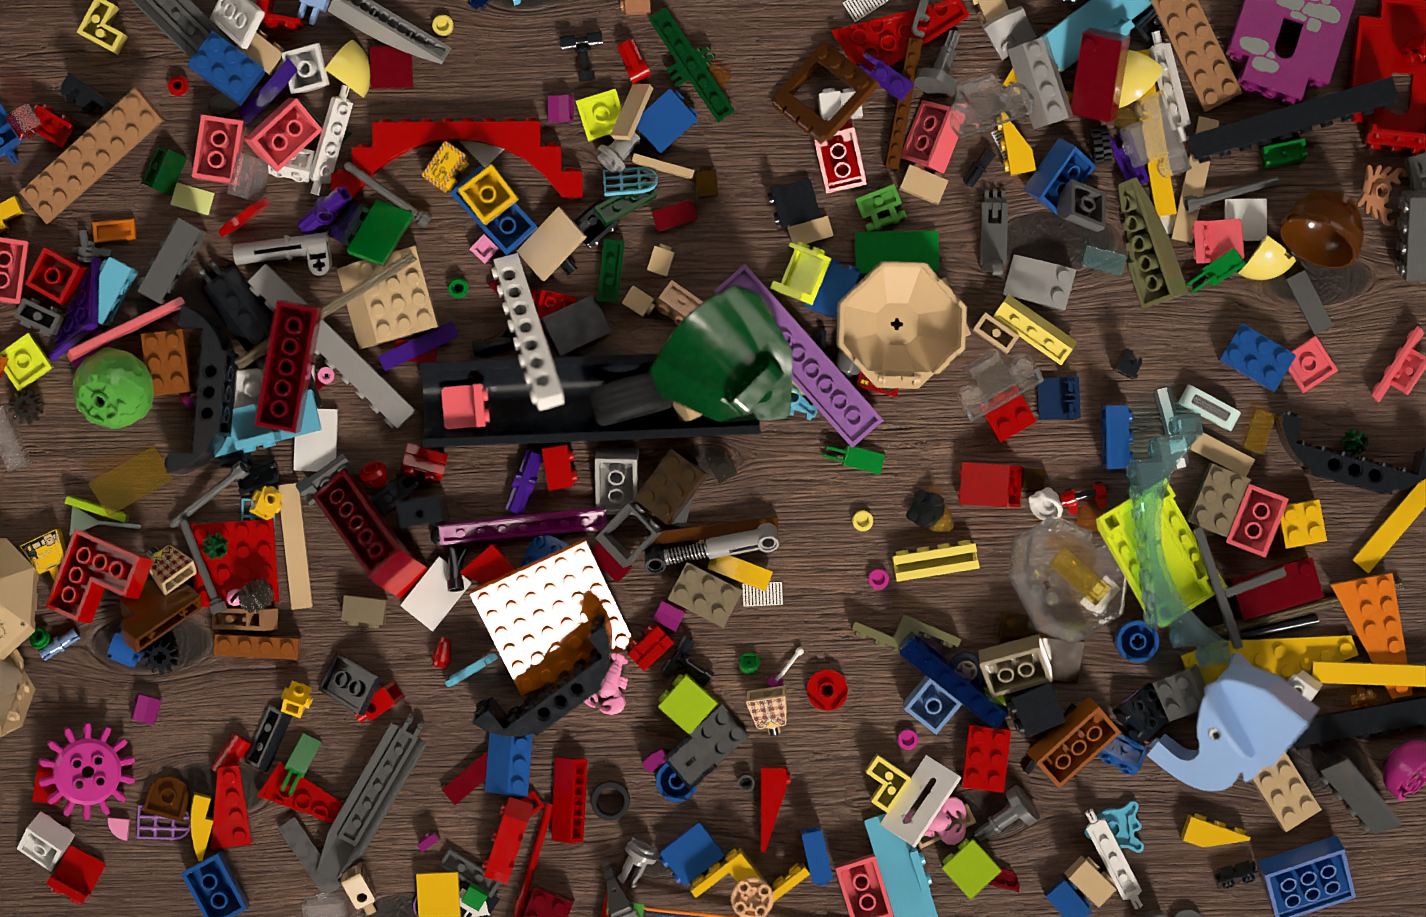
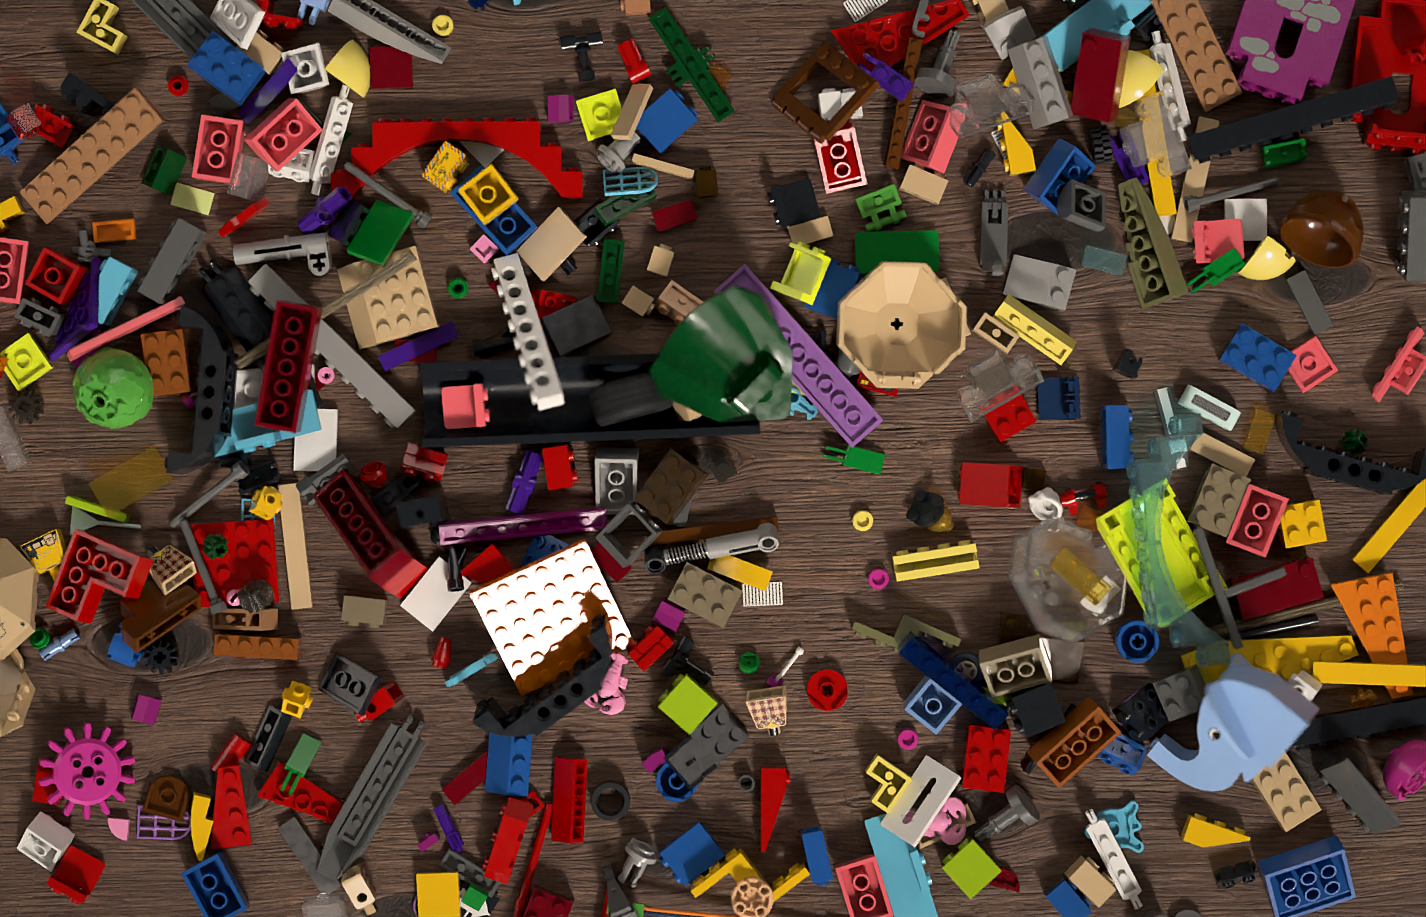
(449, 829): none -> dark purple piece
(1376, 191): nougat animal -> none

